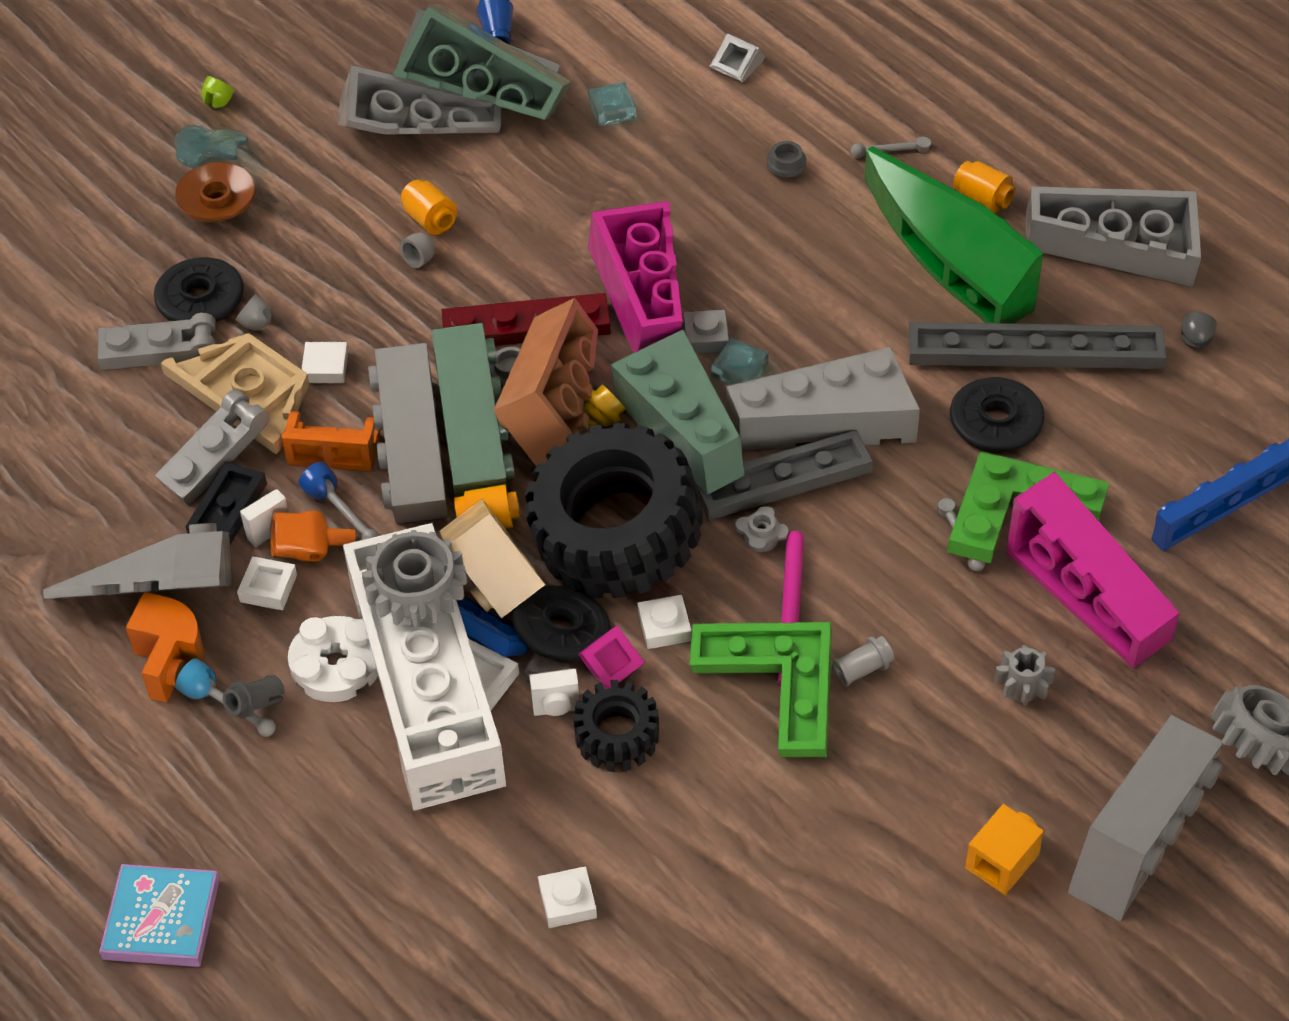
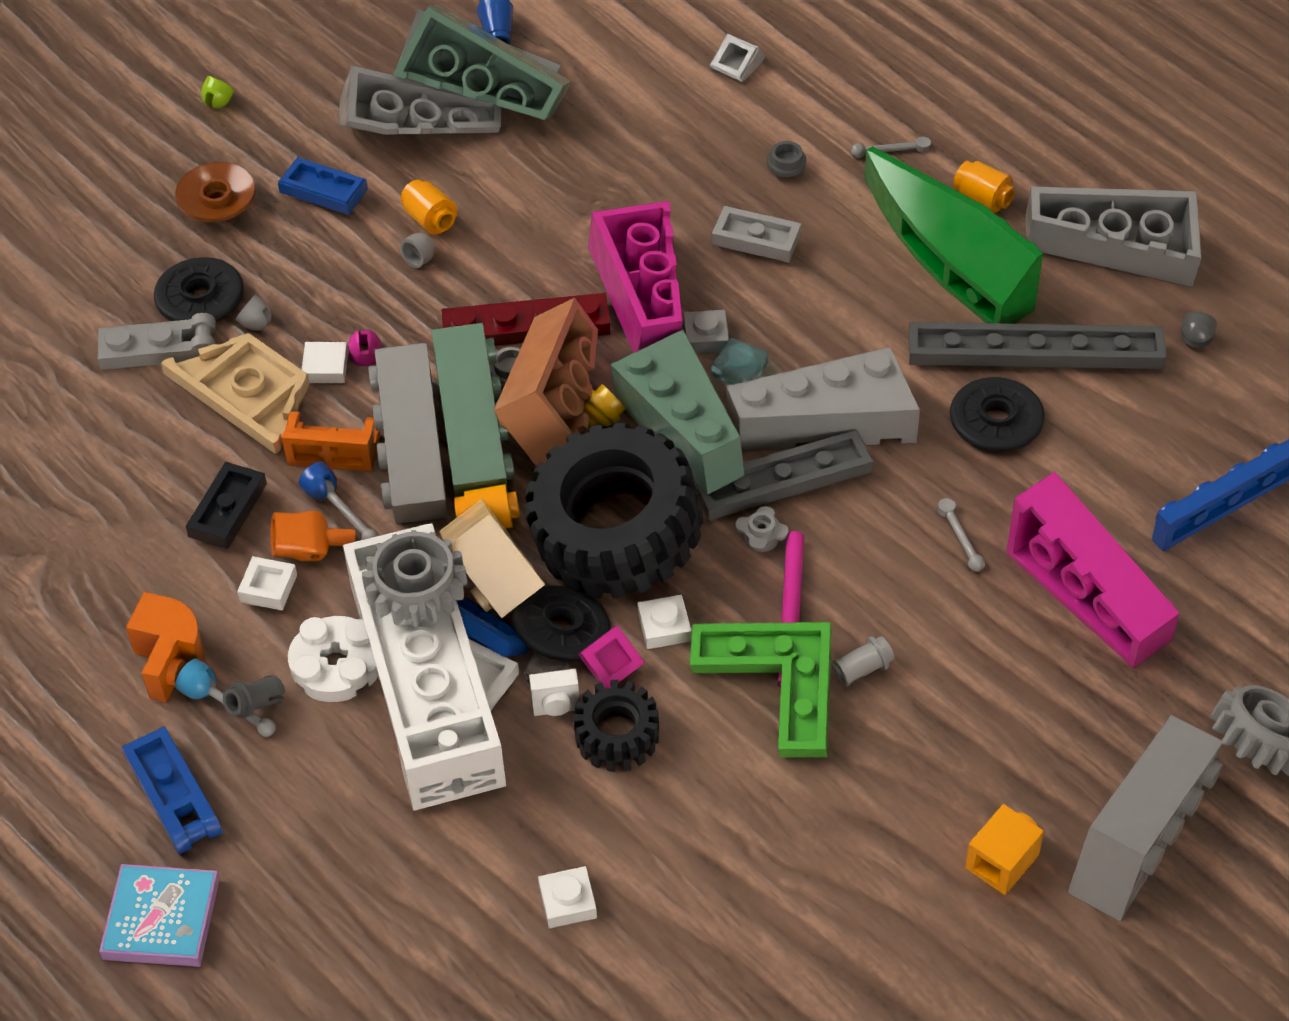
(171, 789): none -> blue plate
(175, 563): light grey wedge -> none
(196, 143): clear light blue plate -> none
(214, 443): light grey plate -> none
(258, 516): white tile -> none
(323, 186): none -> blue plate
(363, 357): none -> dark pink hinge
(612, 103): clear light blue plate -> none
(756, 234): none -> light grey plate
(993, 489): bright green plate -> none
(1024, 675): light grey gear -> none

